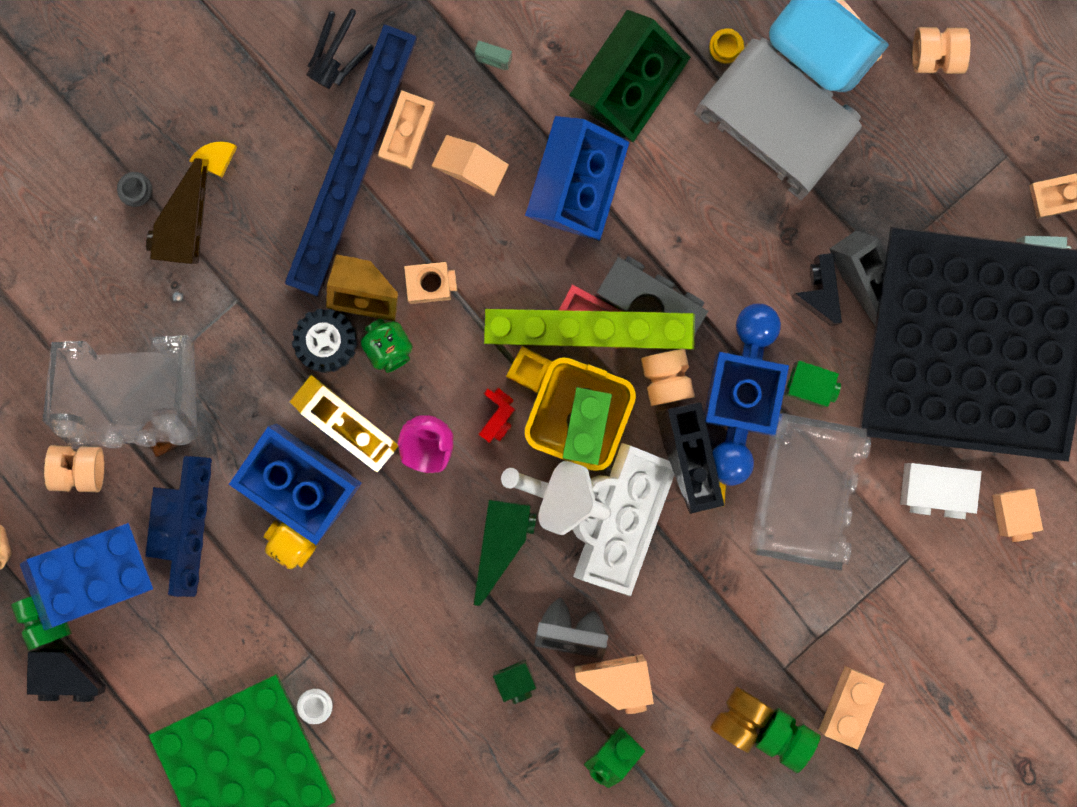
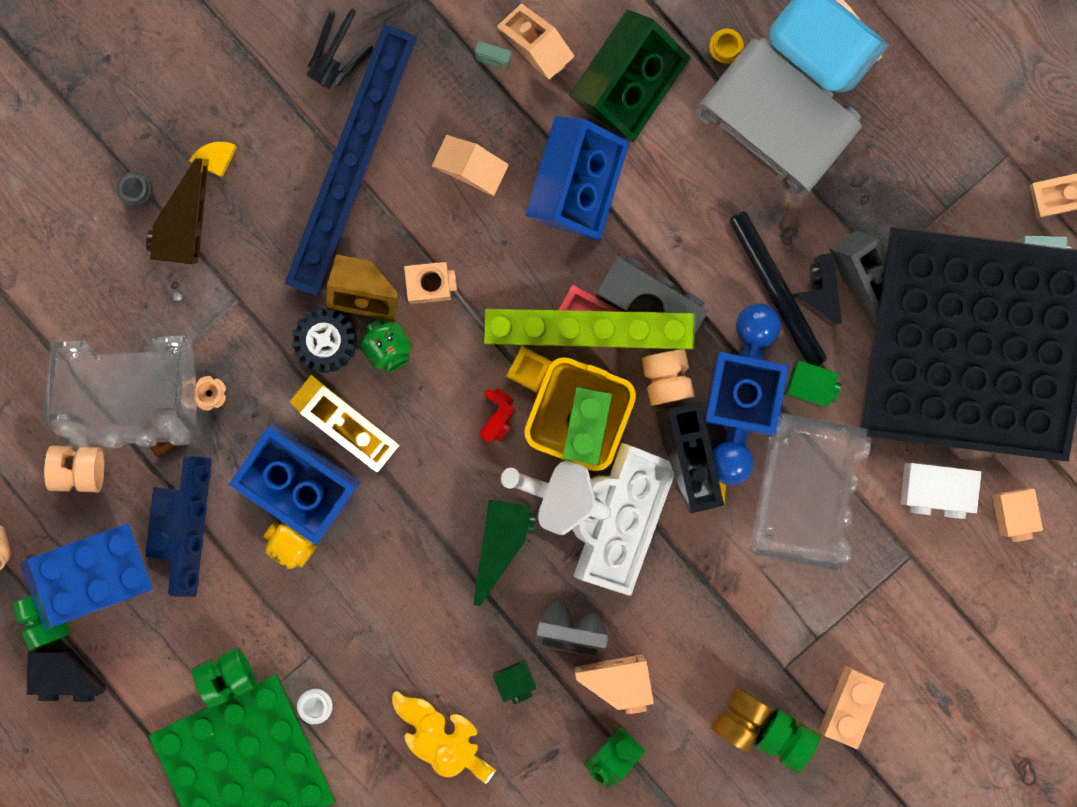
(216, 386): none -> light nougat plate
(235, 672): none -> green wheel
(406, 129): light nougat plate -> none
(425, 444): dark pink hair -> none
(430, 743): none -> yellow piece
(536, 41): none -> light nougat slope
(777, 289): none -> black axle
(941, 50): light nougat wheel -> none

